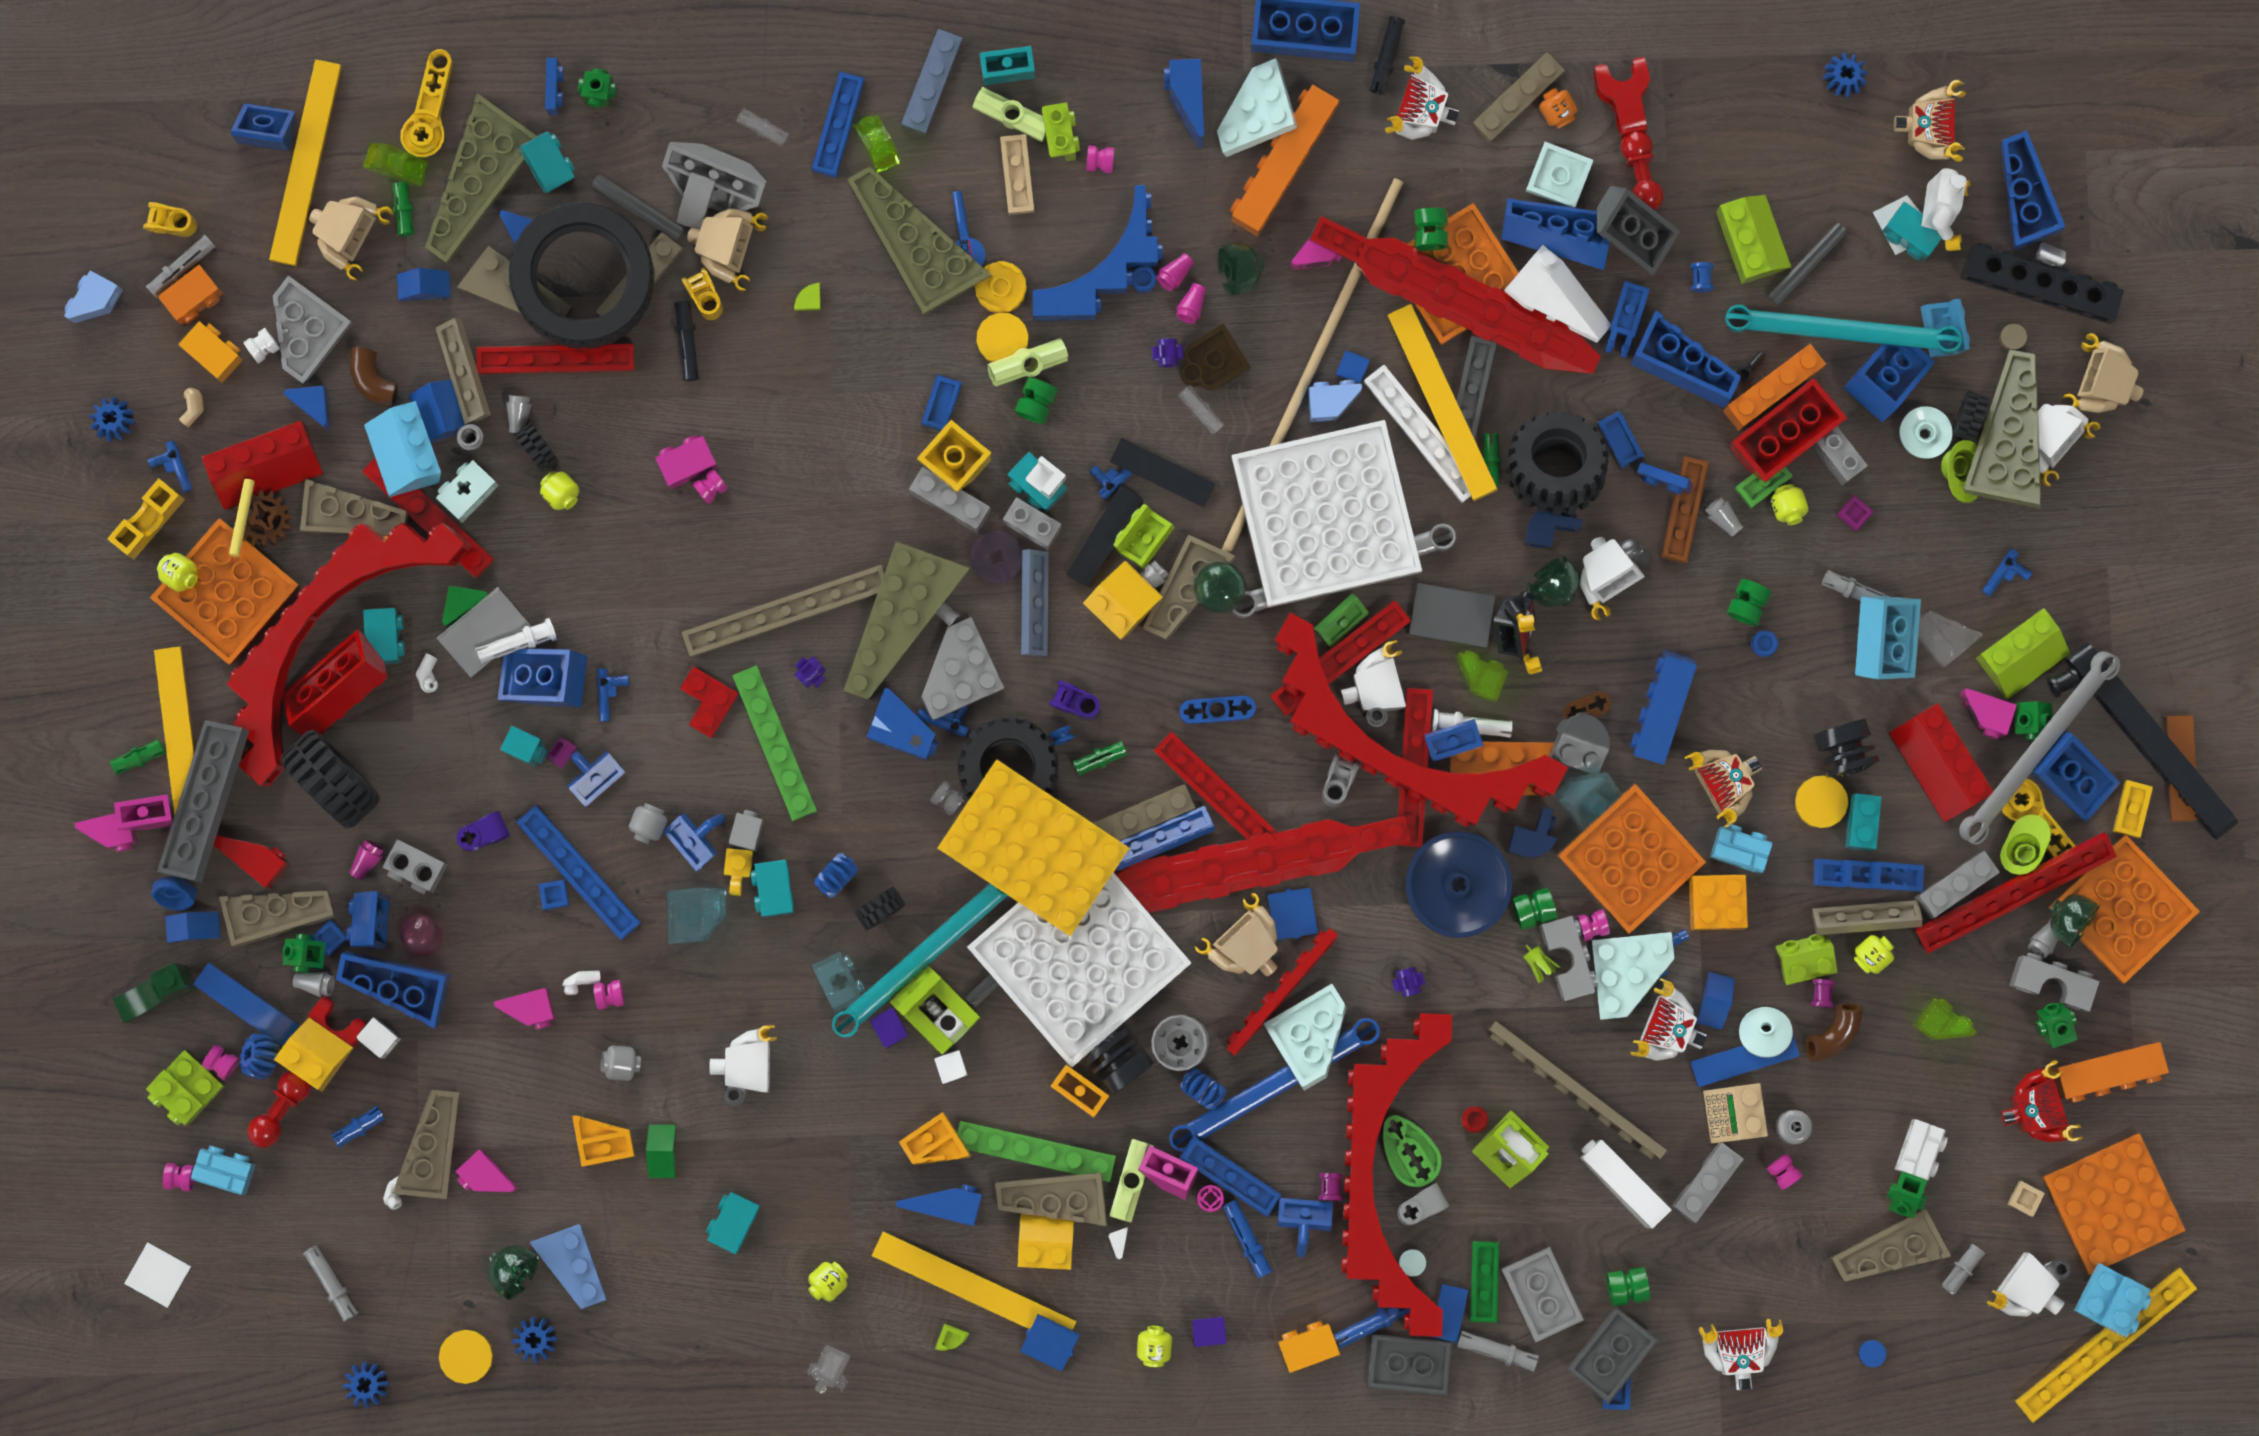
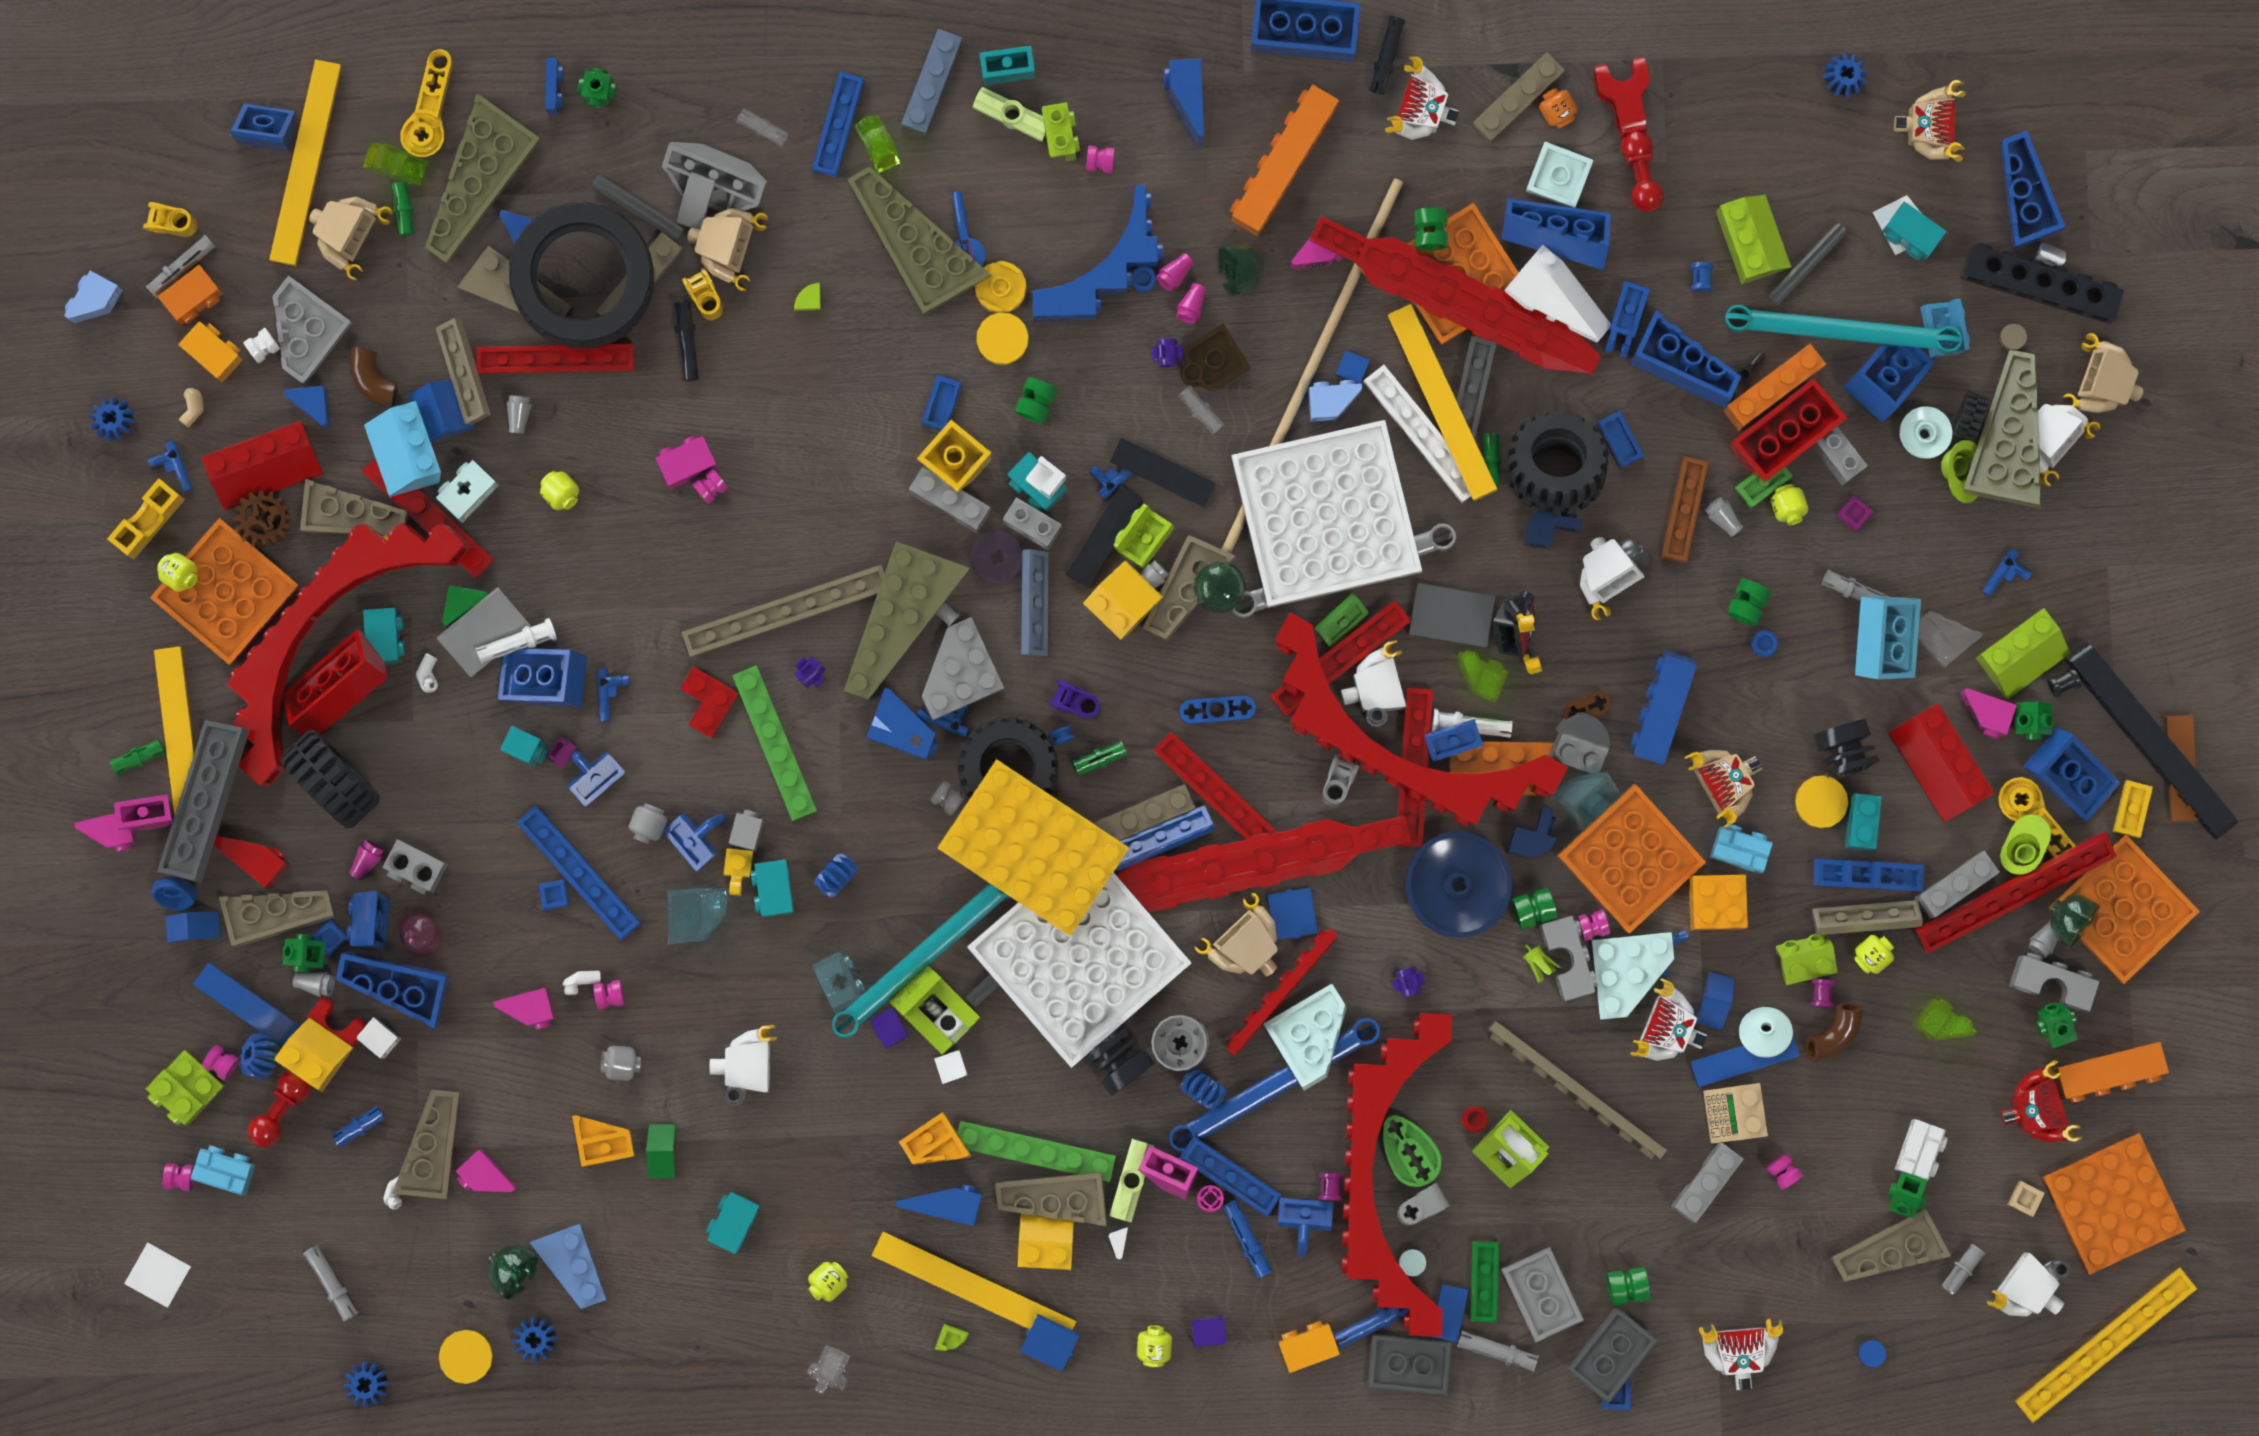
(160, 989): dark green arch -> none
(241, 518): light yellow bar -> none
(423, 284): blue slope -> none
(467, 432): light grey cone -> none
(487, 829): dark purple piece -> none
(536, 447): black tyre -> none
(546, 161): teal brick -> none
(880, 908): black tyre -> none
(1013, 366): yellowish green piece -> none
(1017, 174): tan plate -> none
(1079, 1091): light orange brick -> none
(1259, 110): light aqua plate -> none
(1555, 583): clear green cylinder -> none
(1624, 1183): white slope -> none
(1635, 228): dark grey slope -> none
(1675, 483): blue plate -> none
(1784, 1129): light grey head -> none
(1943, 204): white torso -> none
(2039, 747): light grey piece -> none
(2113, 1301): medium azure plate -> none

